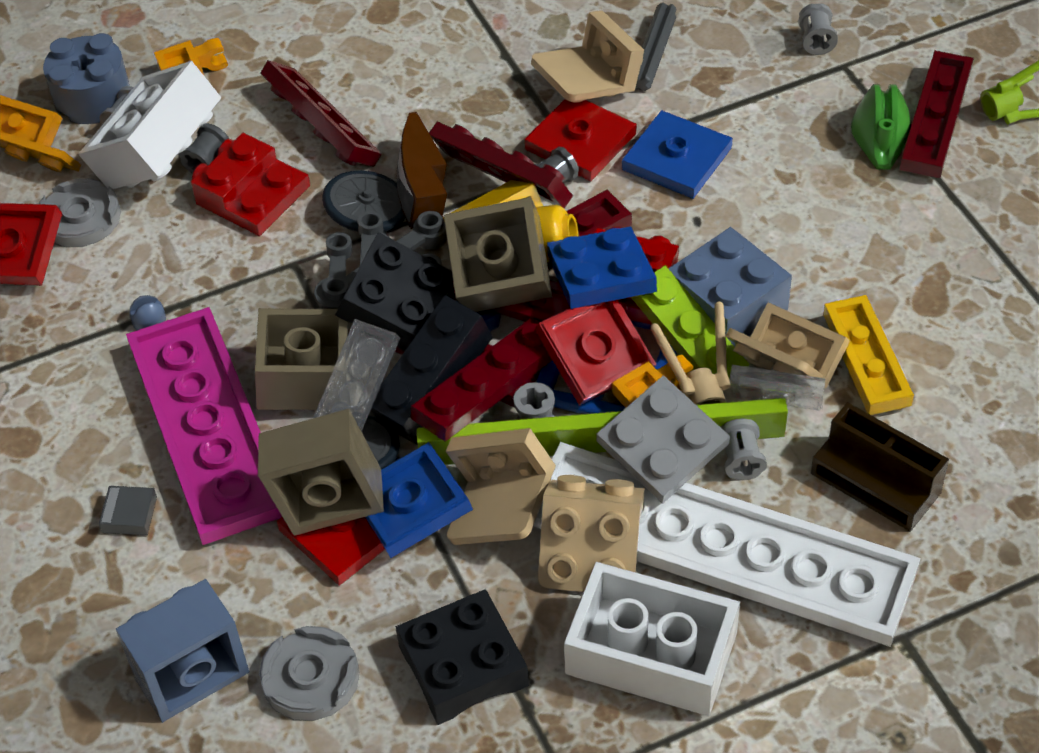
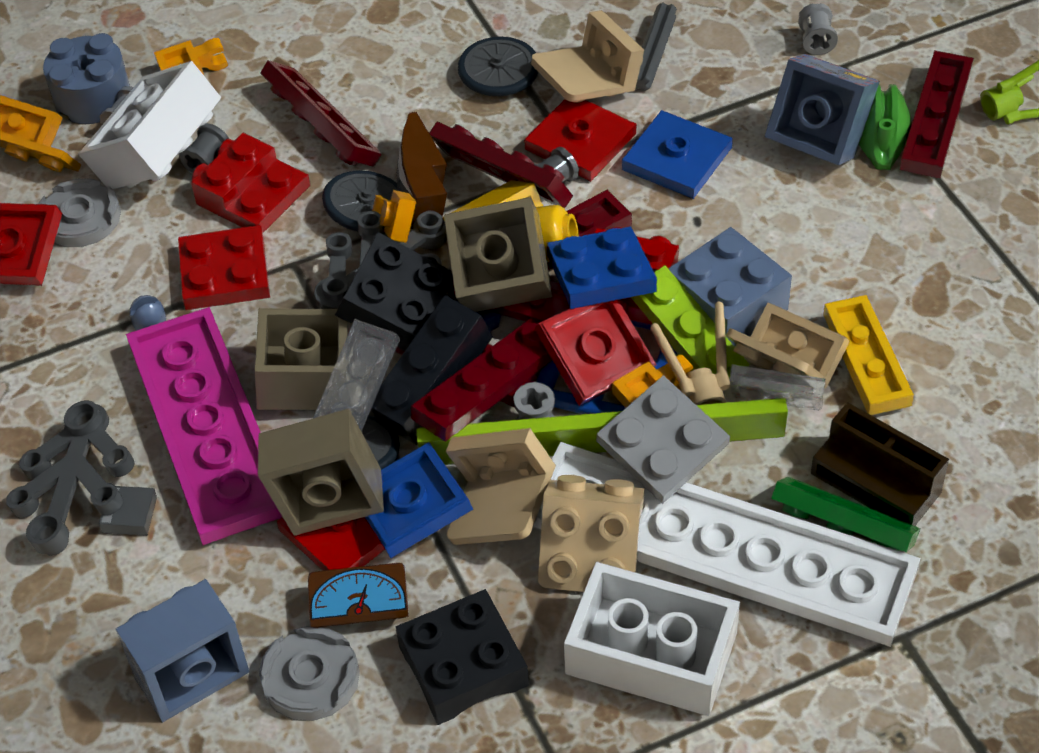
(83, 425): none -> dark grey plant
(223, 267): none -> red plate
(357, 595): none -> slope
(395, 214): none -> light orange plate
(497, 66): none -> dark grey wheel
(735, 455): light grey bush -> none
(821, 109): none -> sand blue brick
(844, 515): none -> green plate

